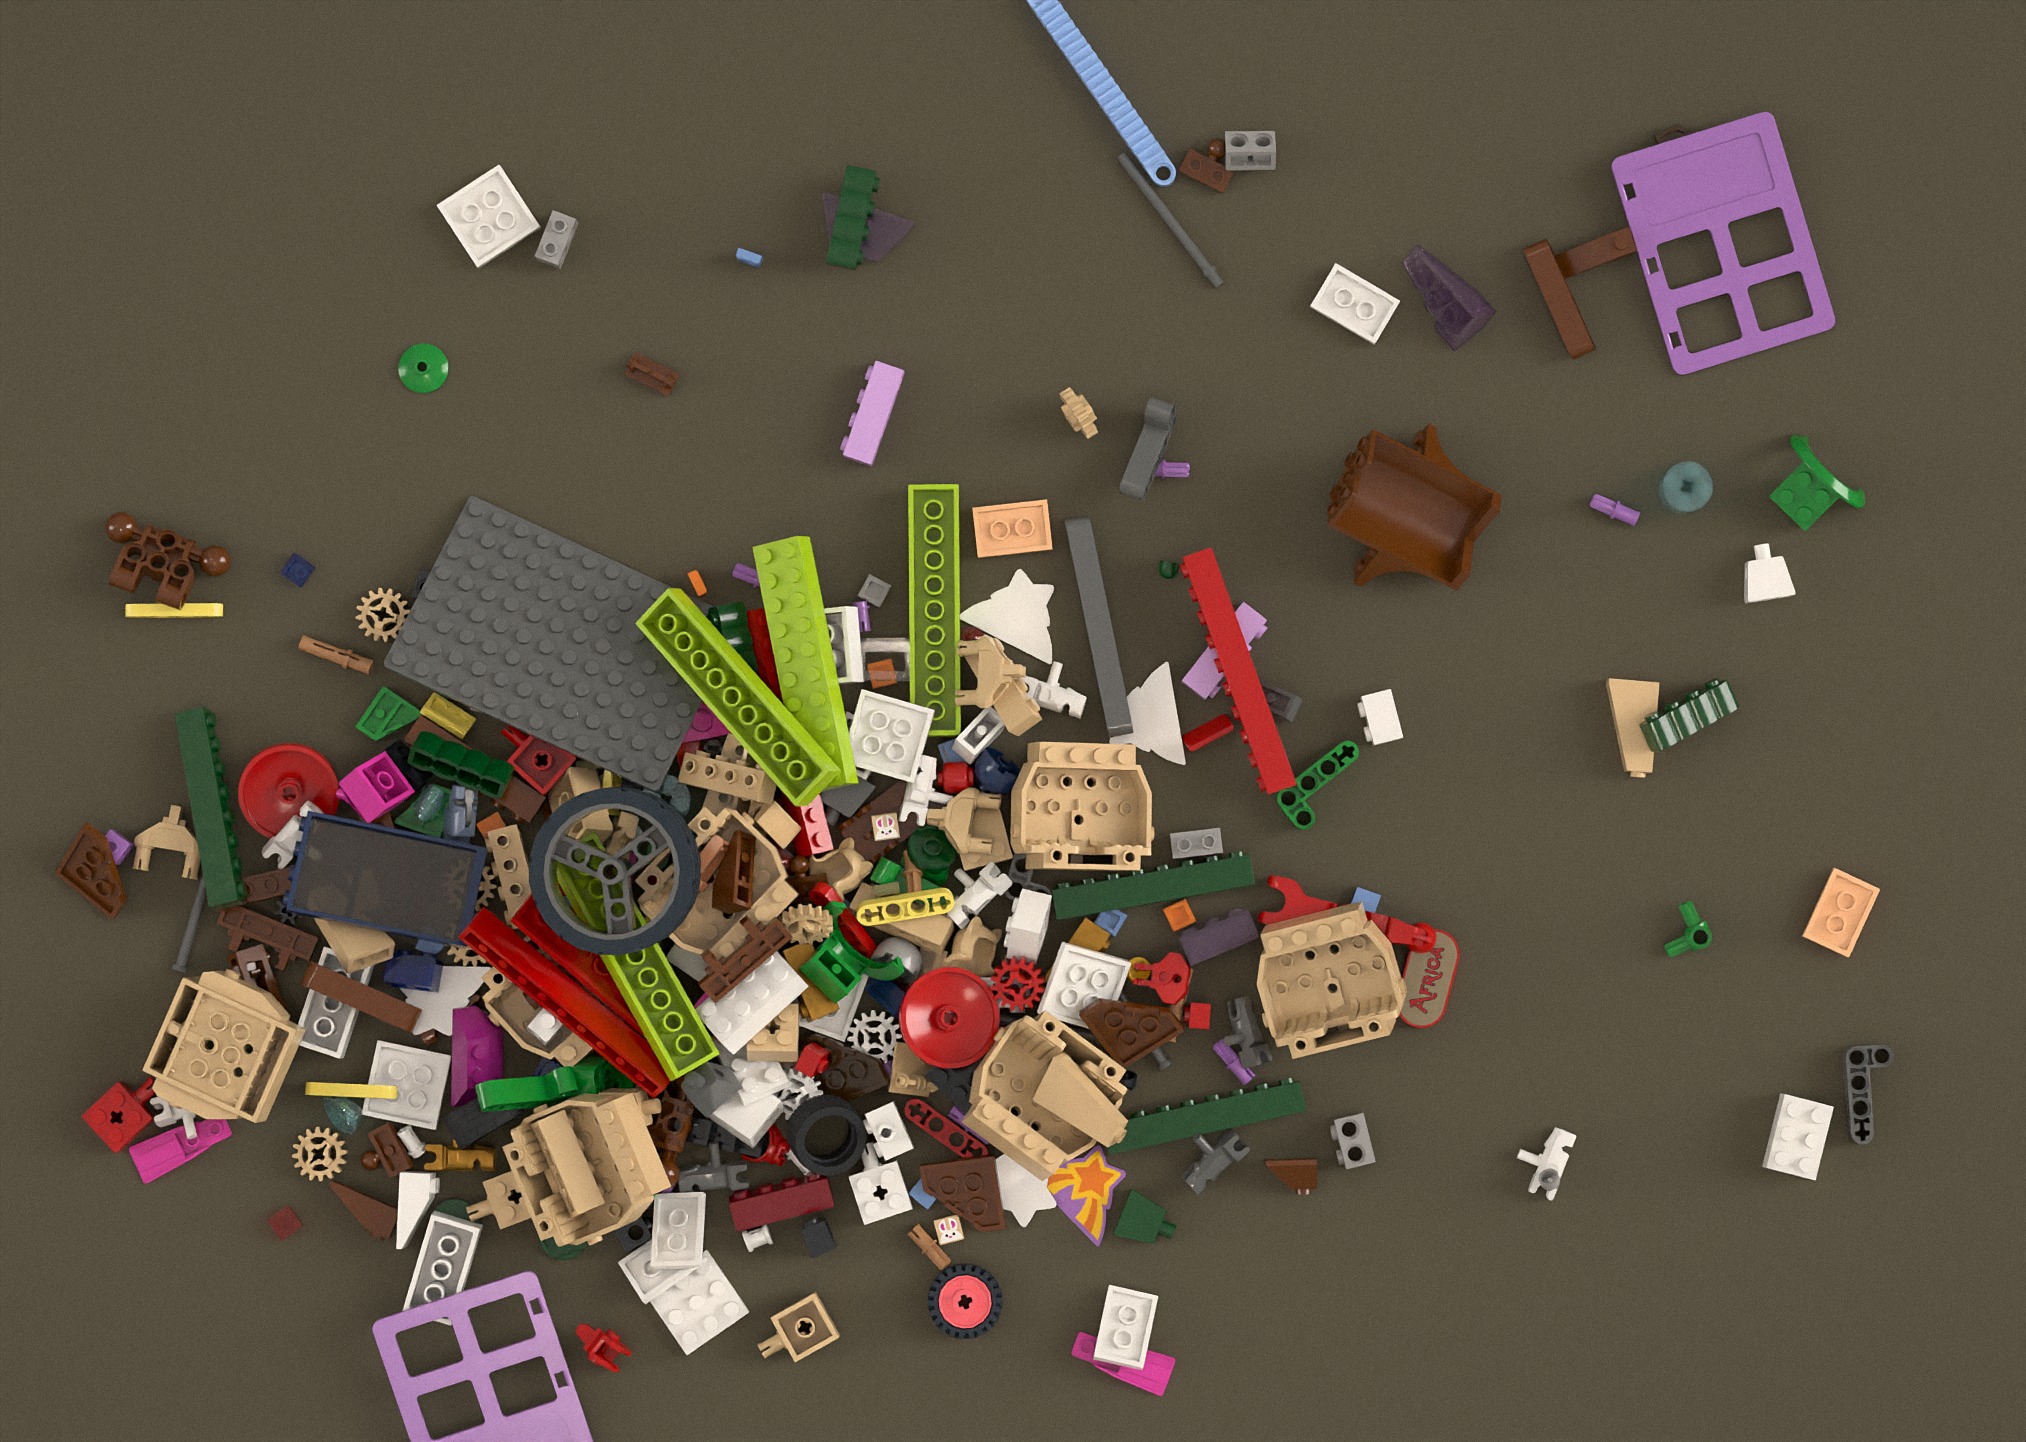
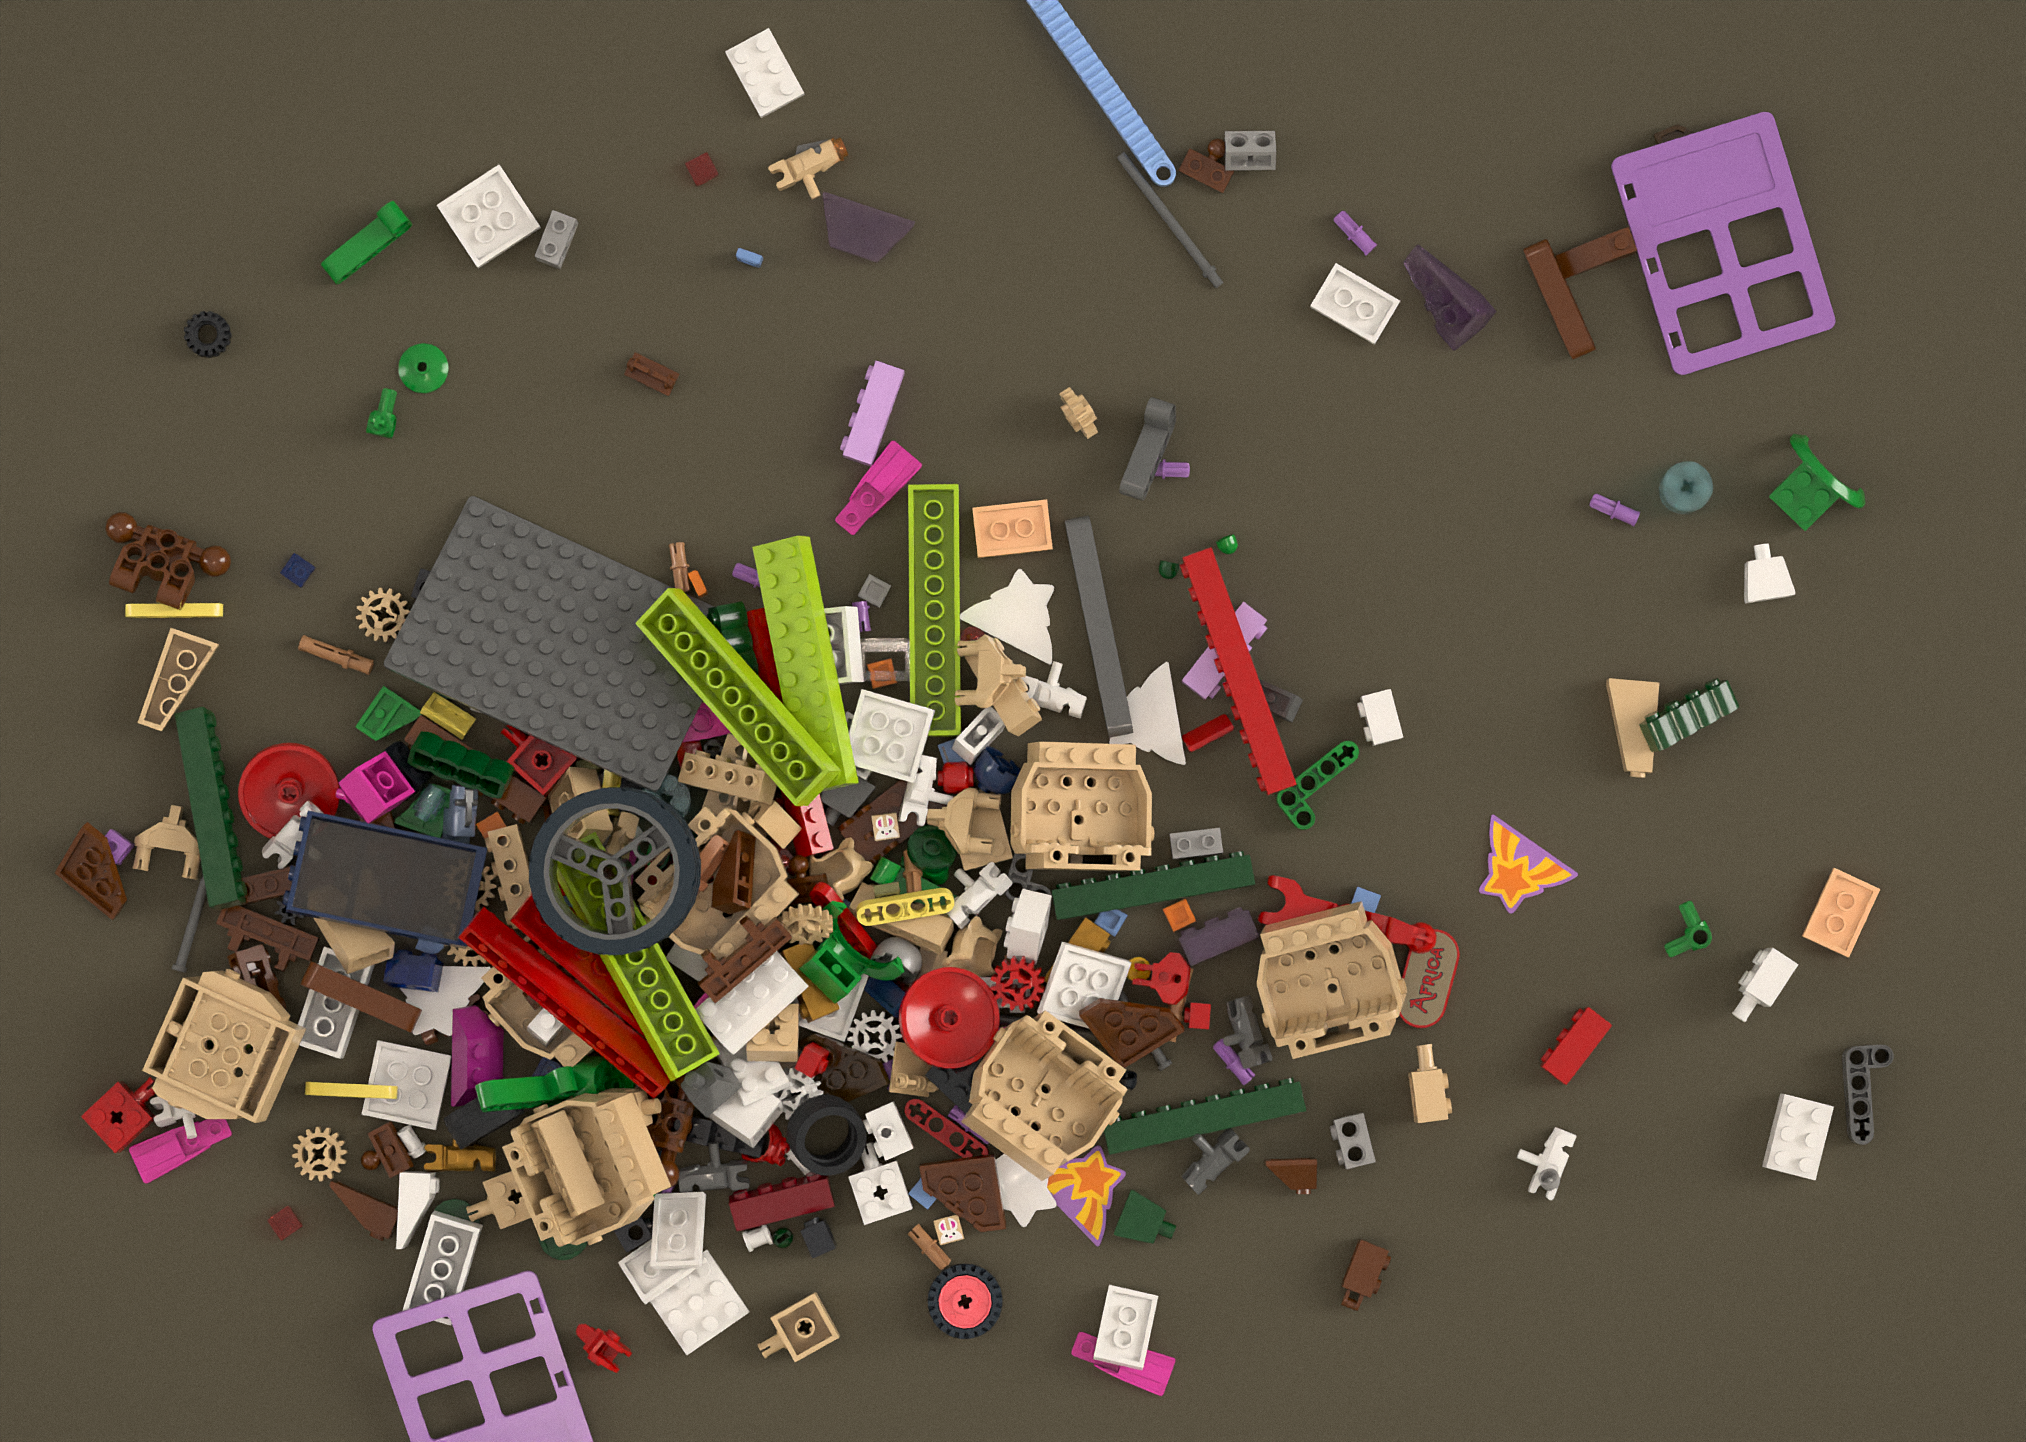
(177, 671): none -> tan wedge
(197, 323): none -> black tyre
(343, 1114): clear light blue hat -> none
(367, 243): none -> green beam
(382, 421): none -> green axle
(679, 566): none -> medium nougat axle
(701, 169): none -> clear red plate
(764, 73): none -> white plate
(779, 1233): none -> dark green hinge
(808, 161): none -> tan piece
(851, 218): dark green brick -> none
(878, 486): none -> dark pink piece
(1078, 1101): tan slope -> none
(1227, 544): none -> green hinge
(1354, 232): none -> medium lavender axle
(1364, 1272): none -> reddish brown brick
(1410, 509): reddish brown cylinder -> none
(1428, 1089): none -> tan brick
(1519, 867): none -> sticker
(1575, 1045): none -> red brick
(1764, 981): none -> white brick

